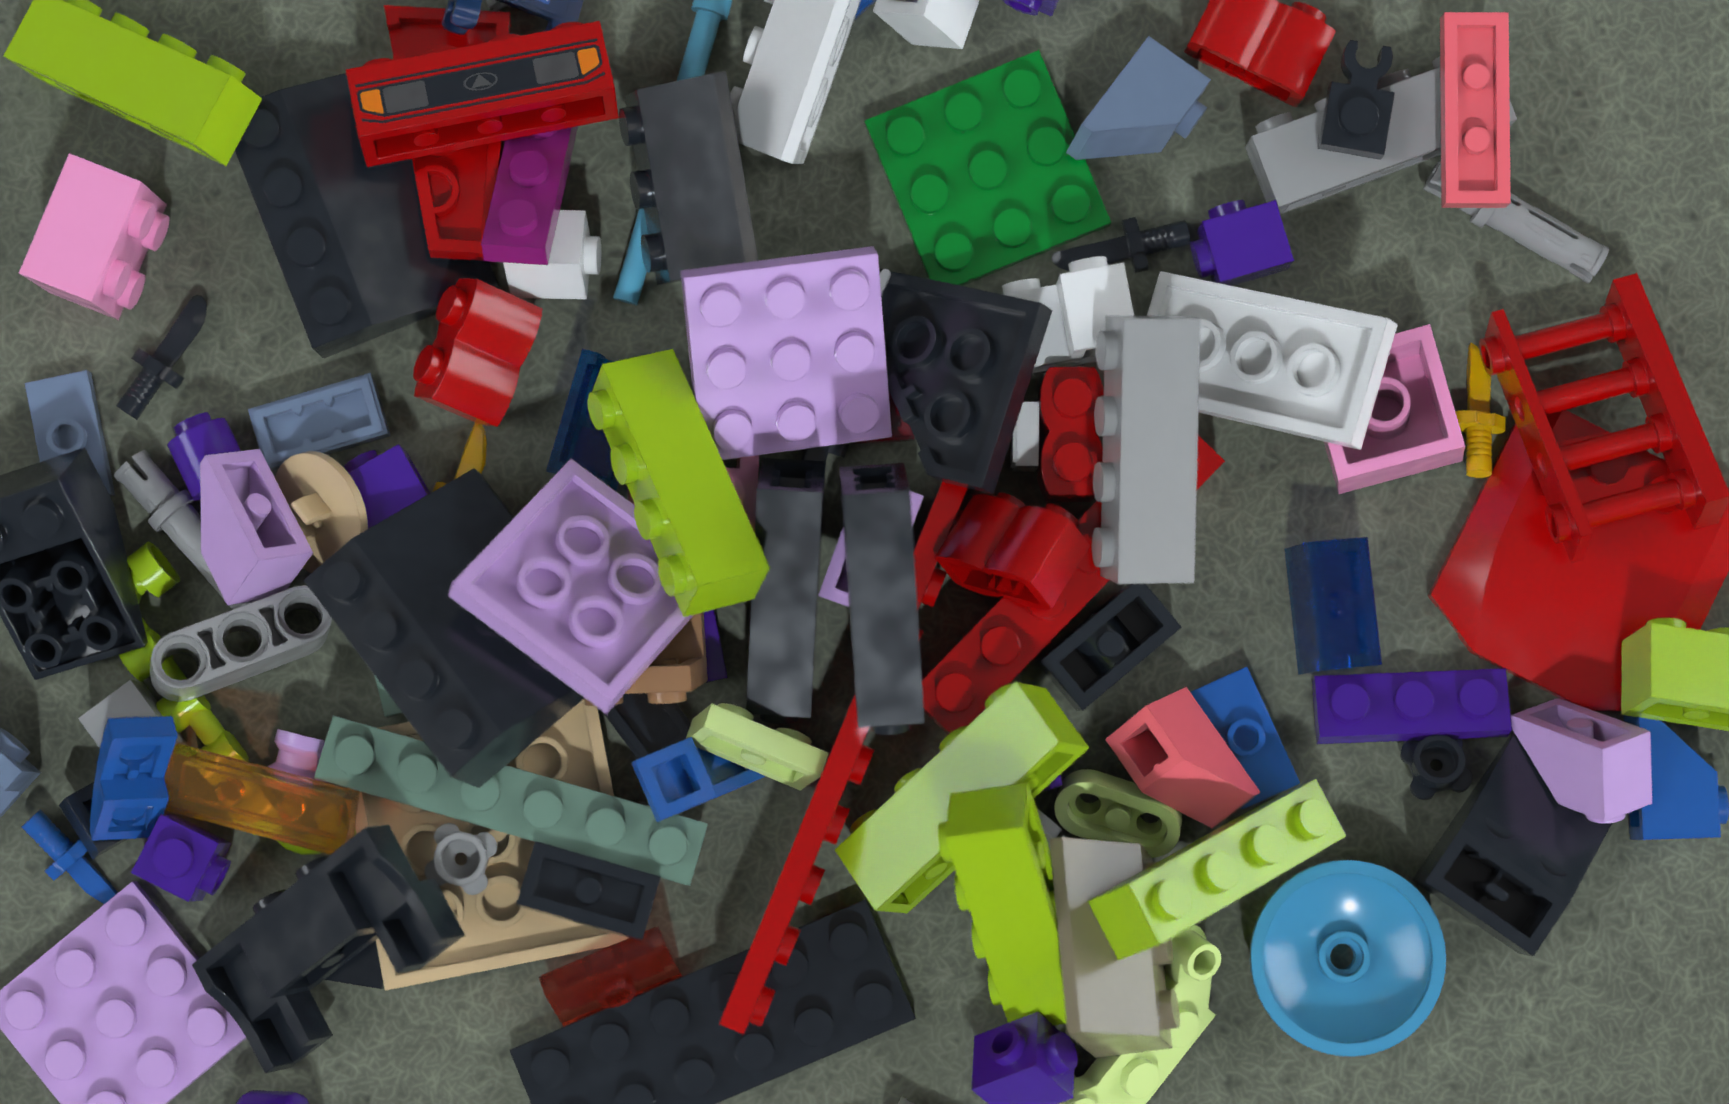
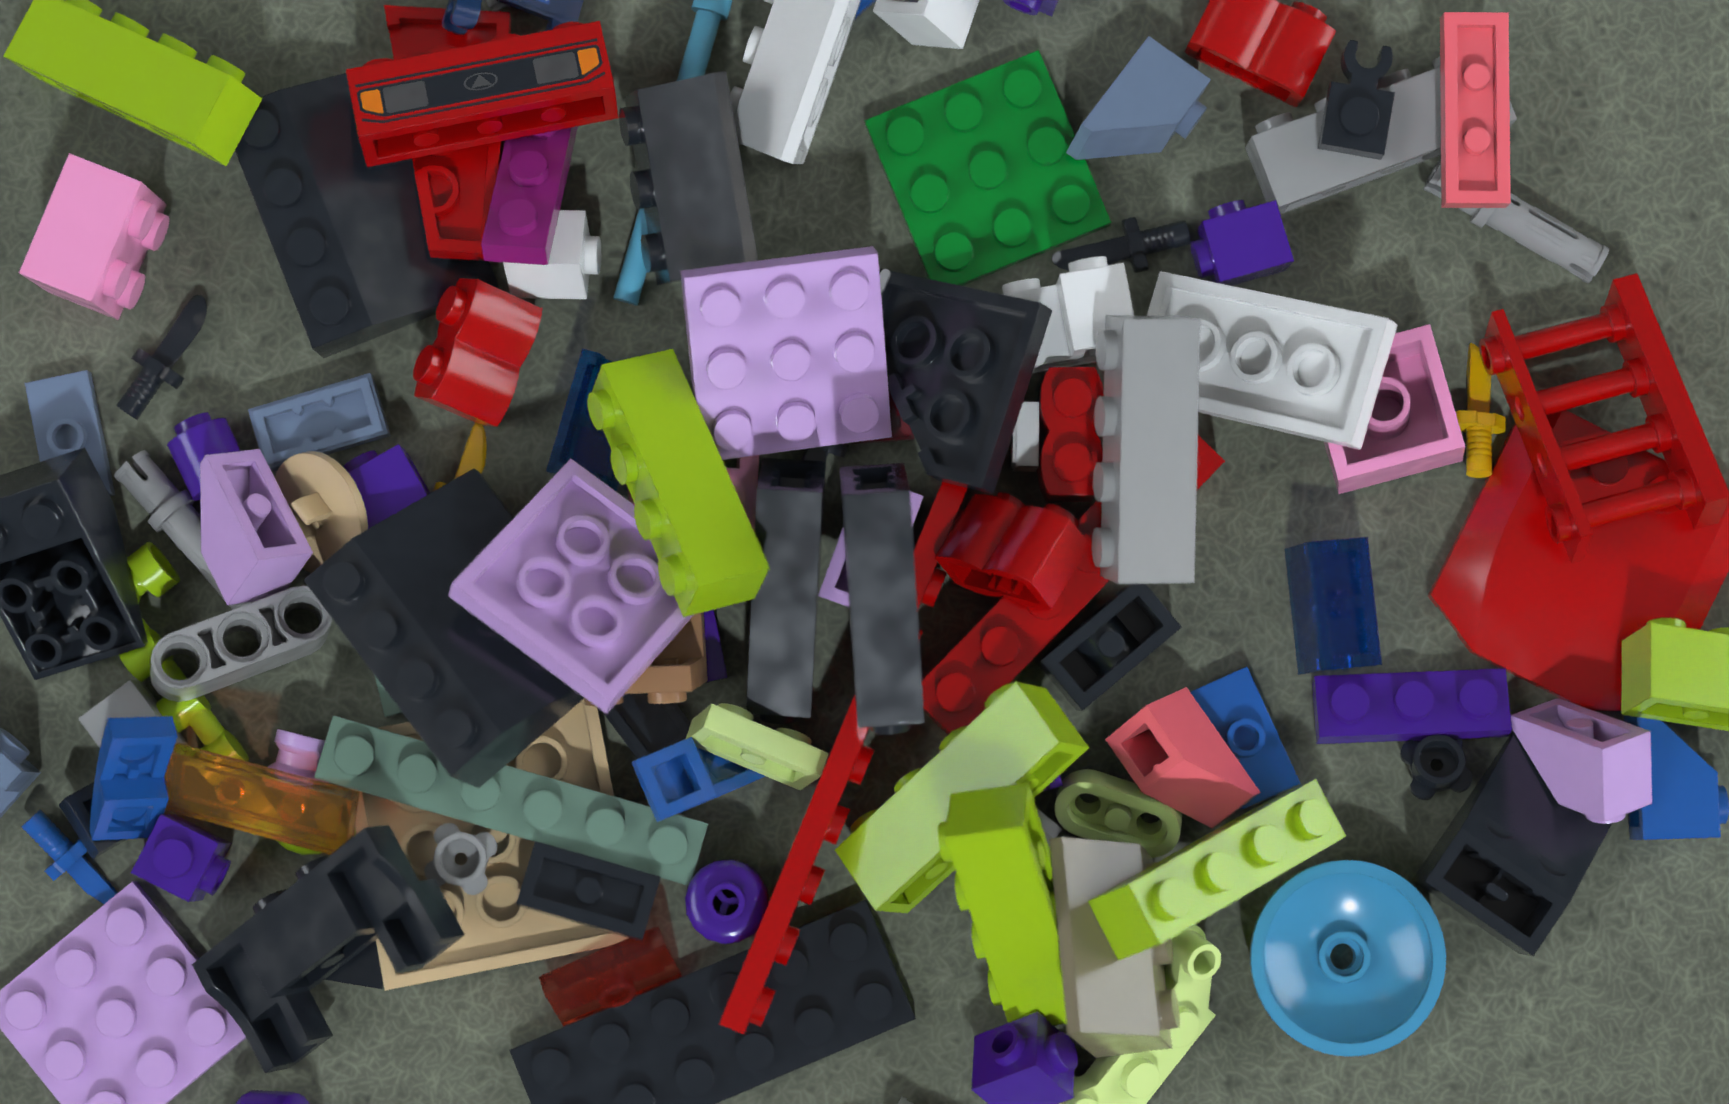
(751, 895): none -> dark purple head

